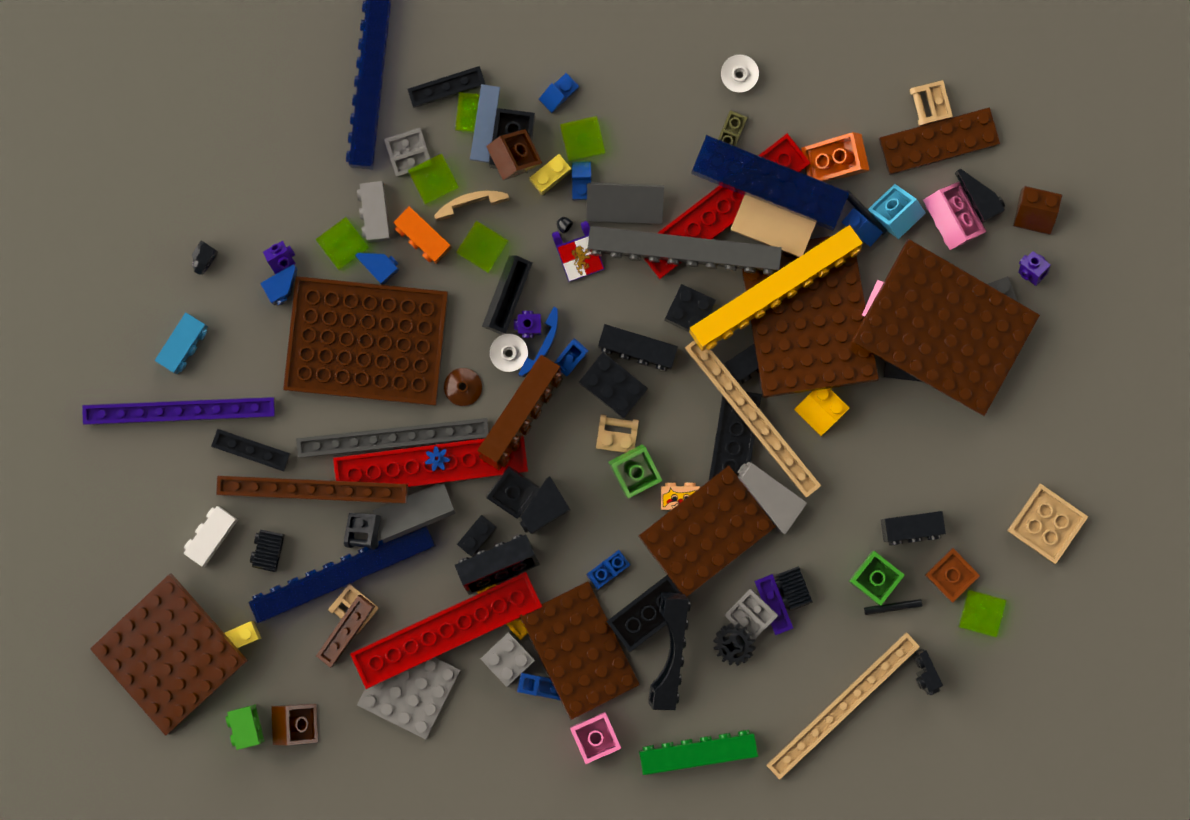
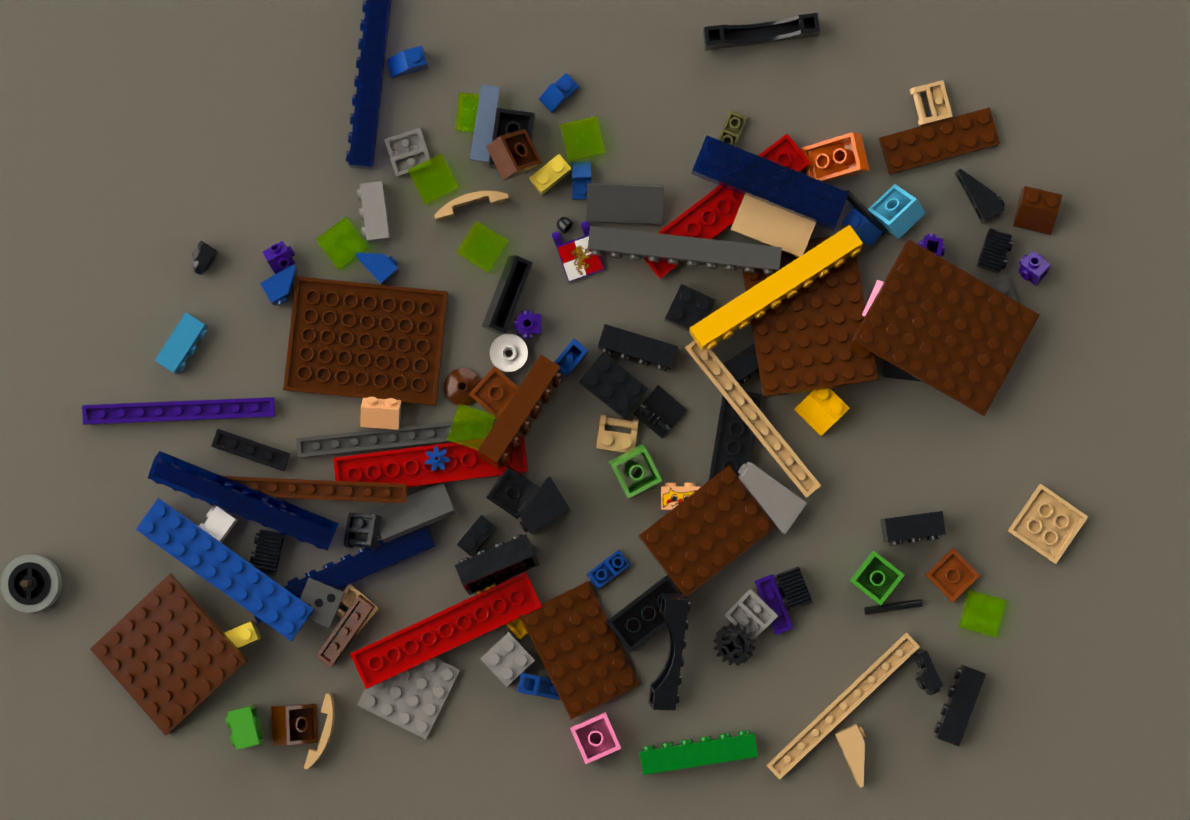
(31, 583): none -> wheel
(225, 569): none -> blue plate
(242, 500): none -> clear blue brick
(324, 601): none -> dark grey tile
(328, 708): none -> tan slope
(380, 413): none -> light nougat brick
(407, 62): none -> blue slope
(421, 235): orange brick -> none
(446, 87): black plate -> none
(470, 426): none -> clear neon green plate
(494, 392): none -> dark orange plate
(552, 322): blue slope -> none
(660, 411): none -> black hinge
(741, 64): white dish -> none
(780, 30): none -> black arch
(853, 748): none -> tan slope
(935, 242): none -> dark purple brick
(954, 215): bright pink slope -> none
(960, 705): none -> black brick
(994, 250): none -> black brick

